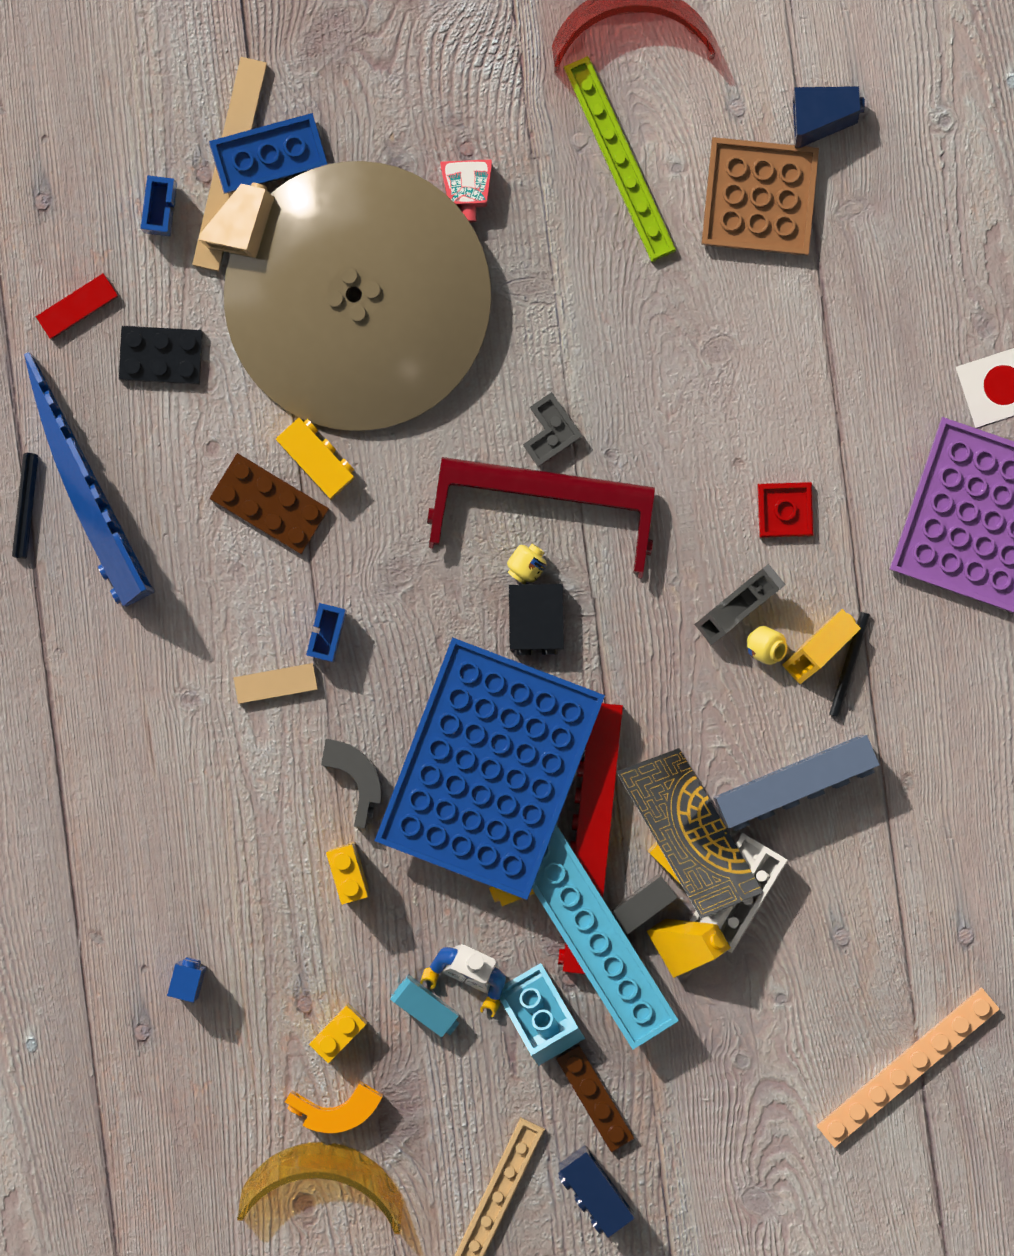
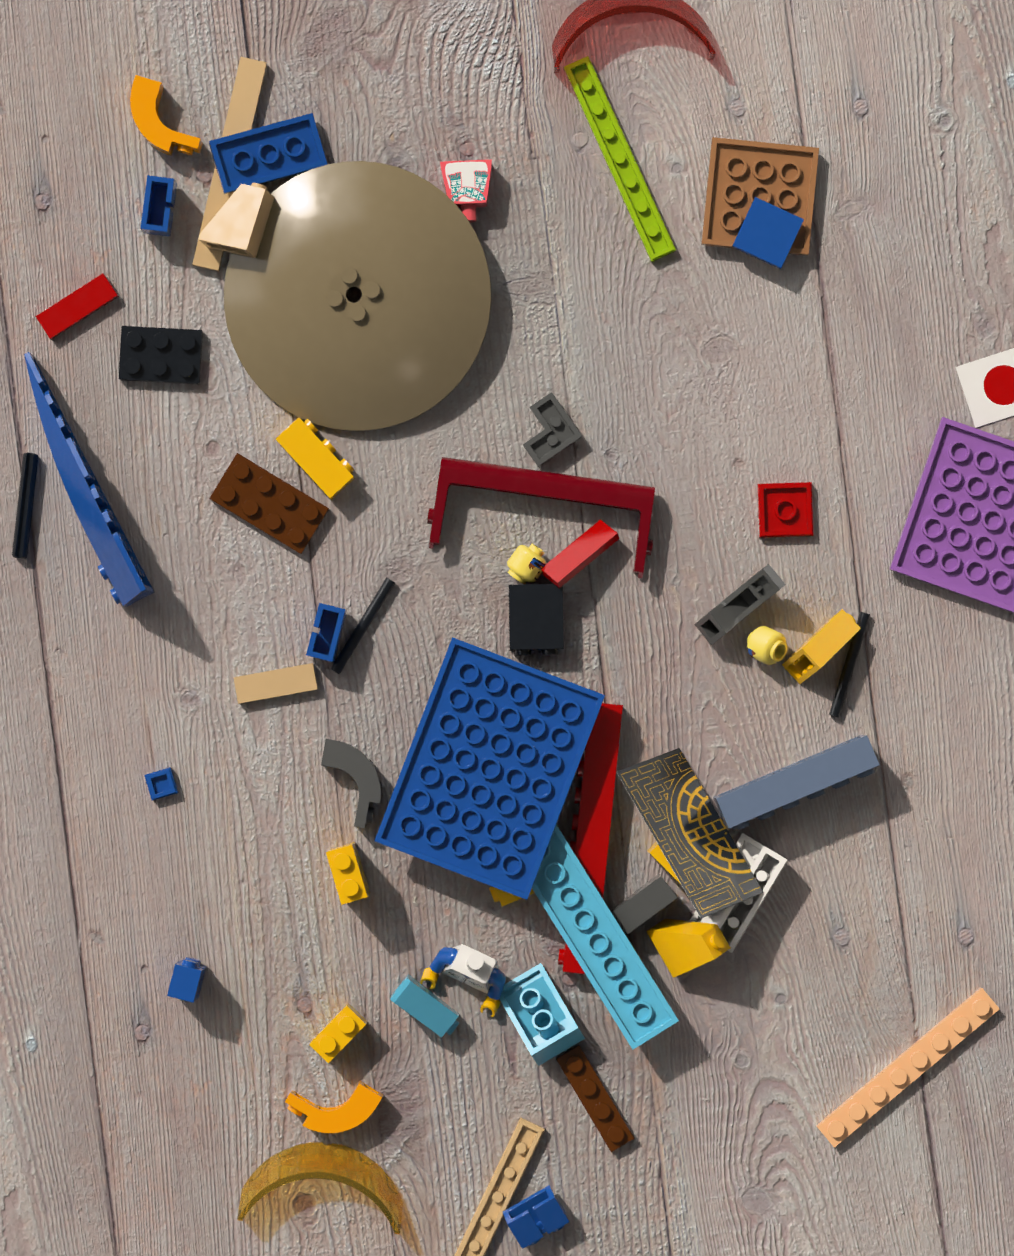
(144, 107): none -> light orange arch
(161, 783): none -> blue tile
(362, 626): none -> black piece
(535, 1217): none -> blue piece
(580, 553): none -> tile
(595, 1192): dark blue brick -> none
(767, 233): none -> blue tile
(824, 111): dark blue slope -> none

